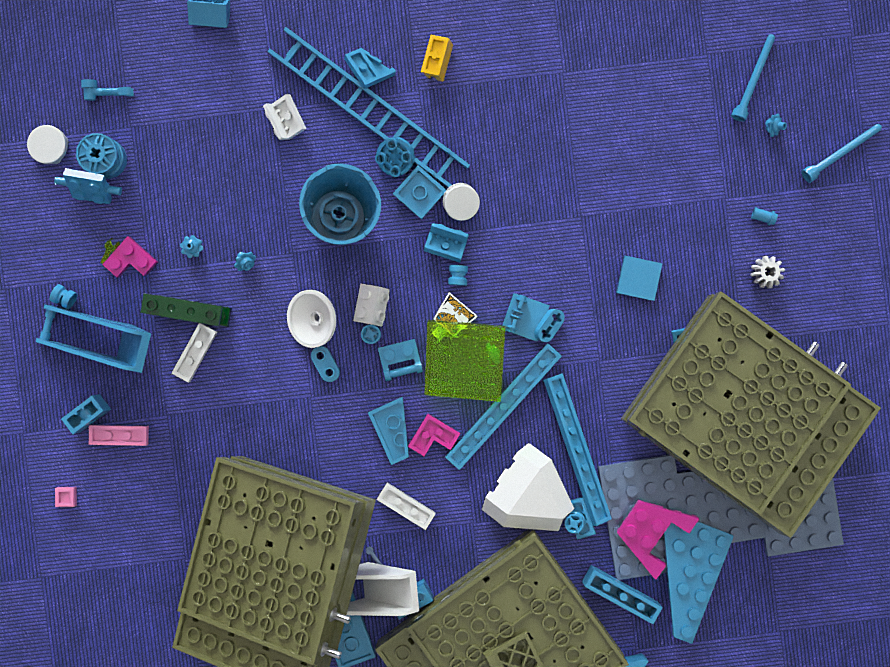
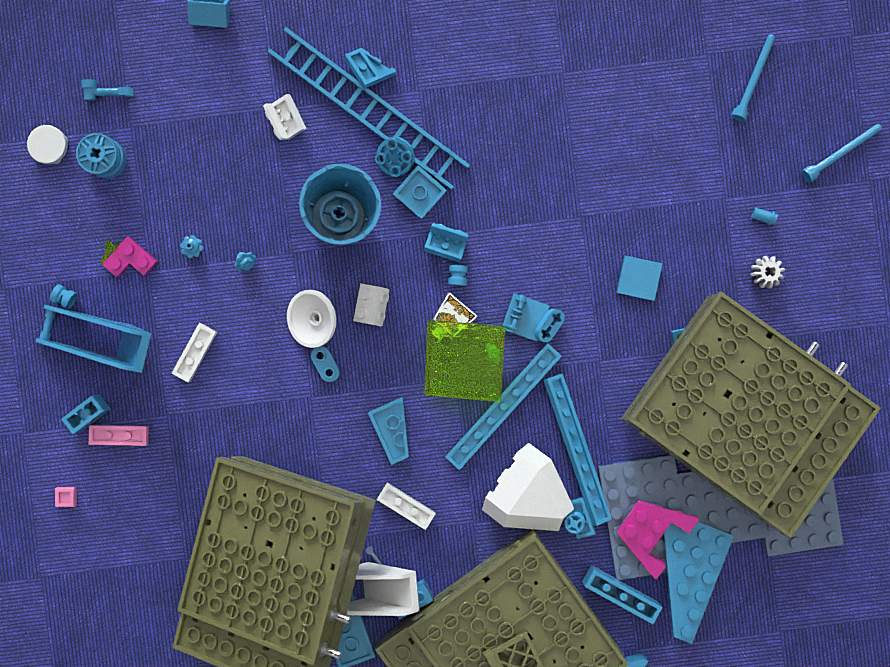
(88, 186): dark azure plate -> none
(185, 310): dark green fence -> none
(369, 336): dark azure wheel -> none
(398, 353): dark azure plate -> none
(431, 430): dark pink plate -> none
(437, 57): yellow hinge -> none
(461, 201): white head -> none
(774, 125): dark azure plant -> none

